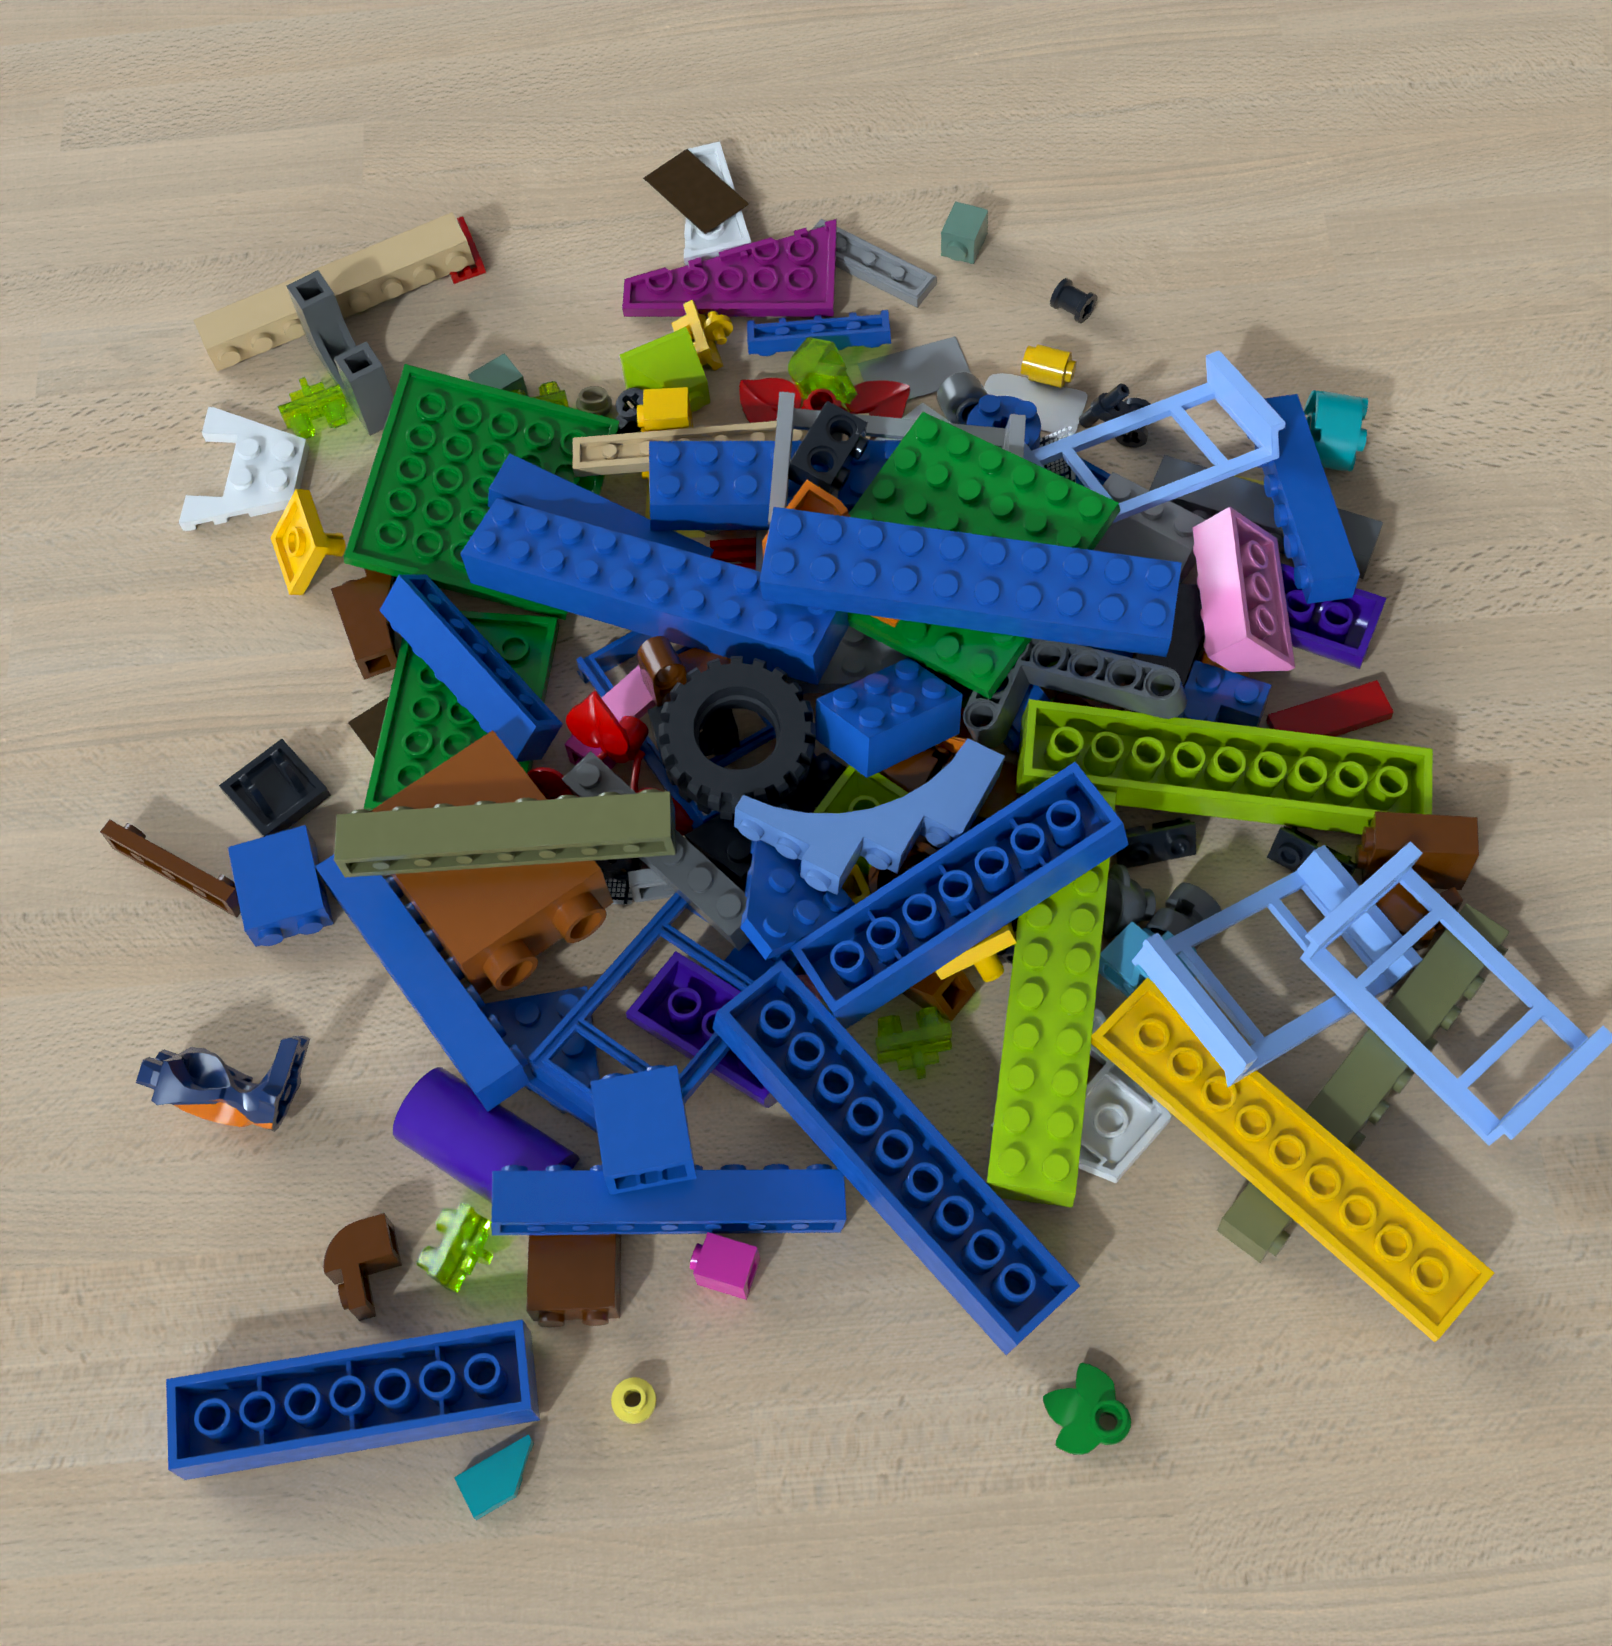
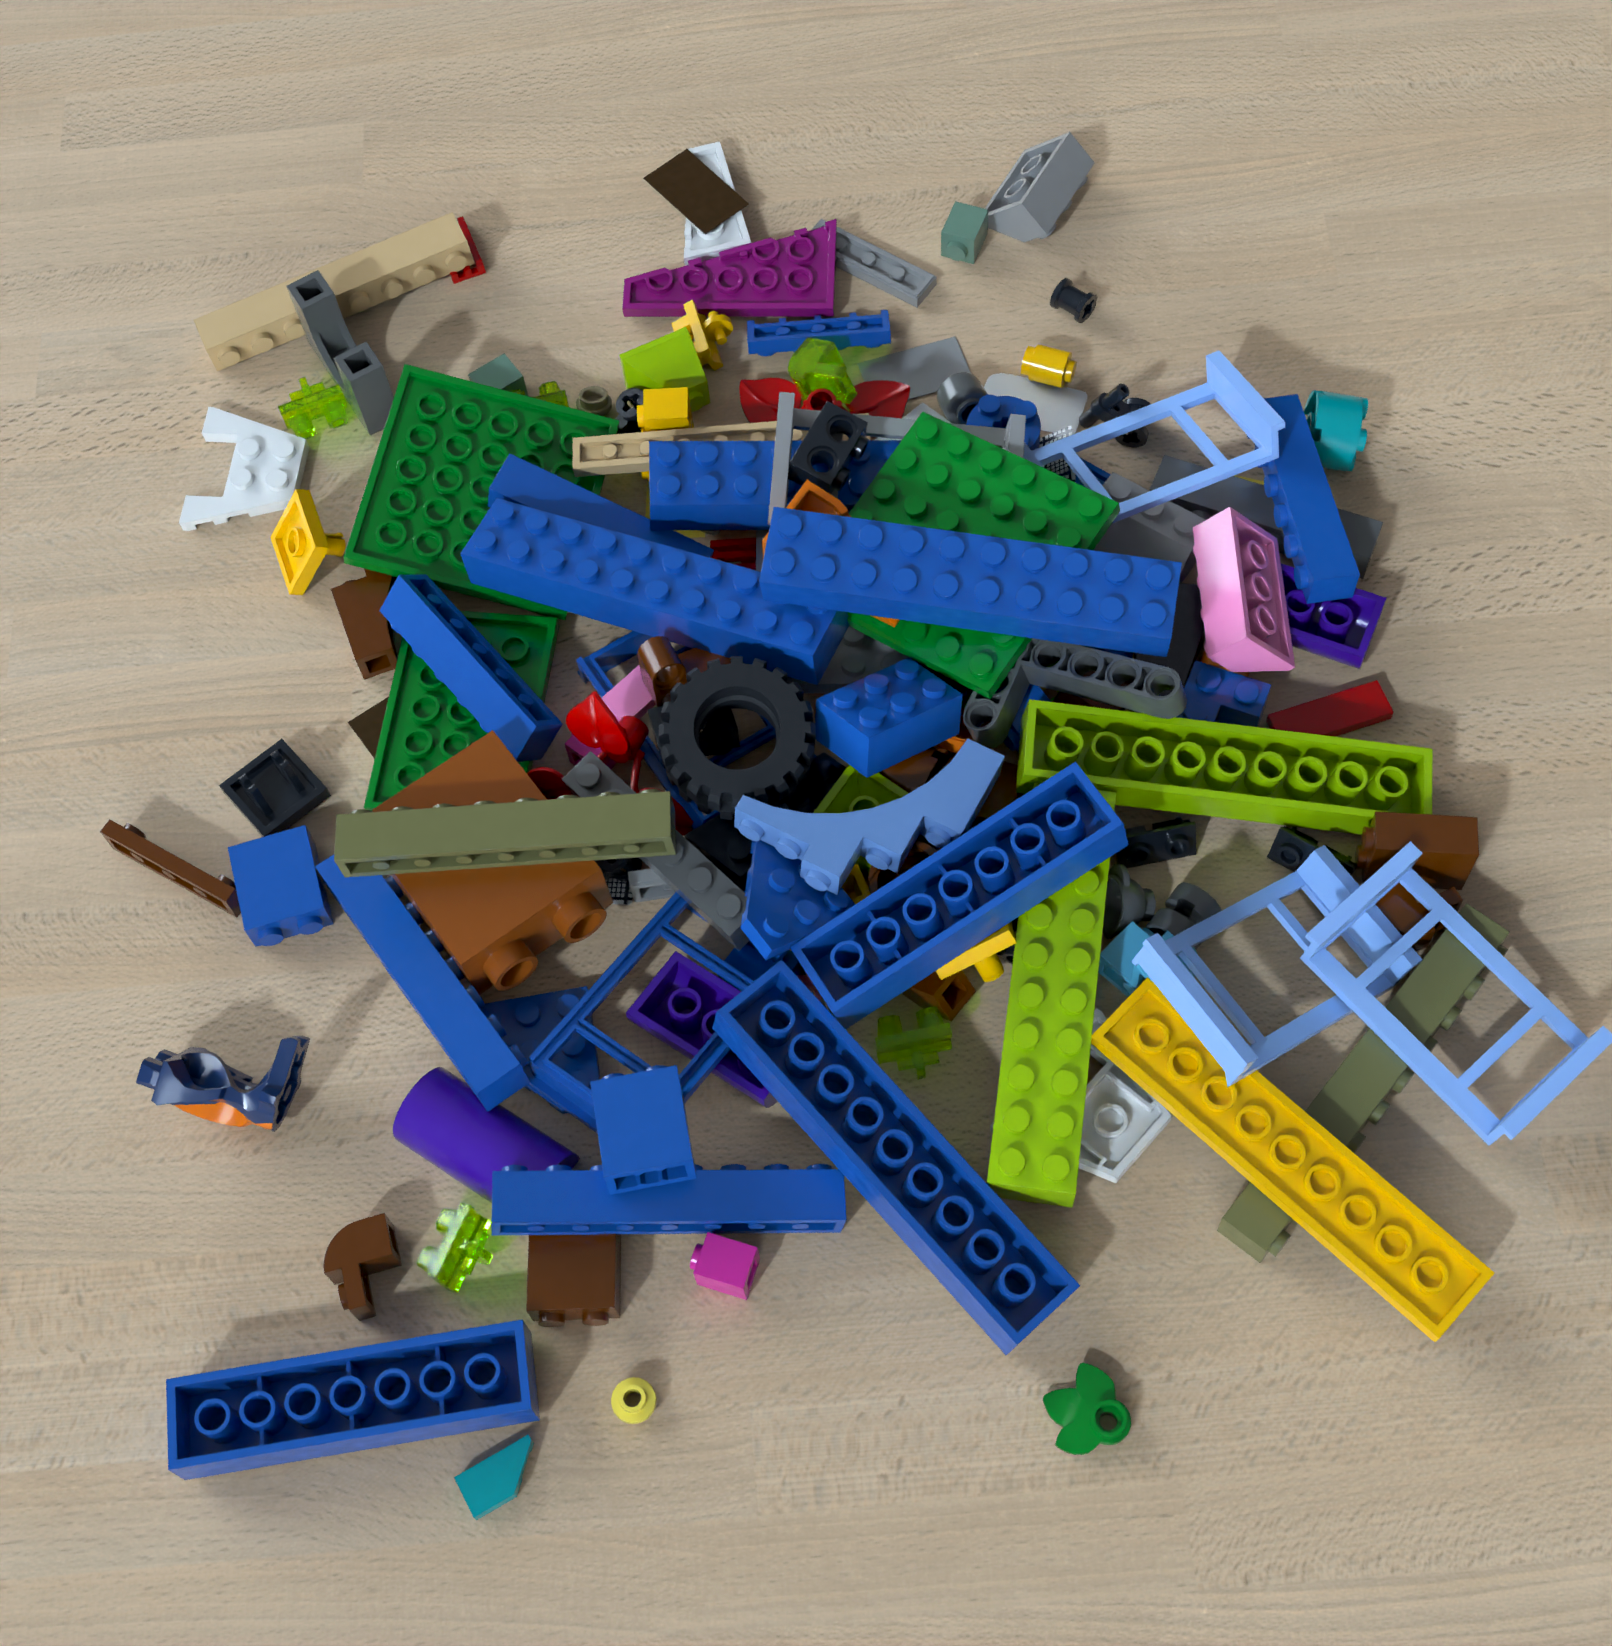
(1039, 188): none -> light grey slope

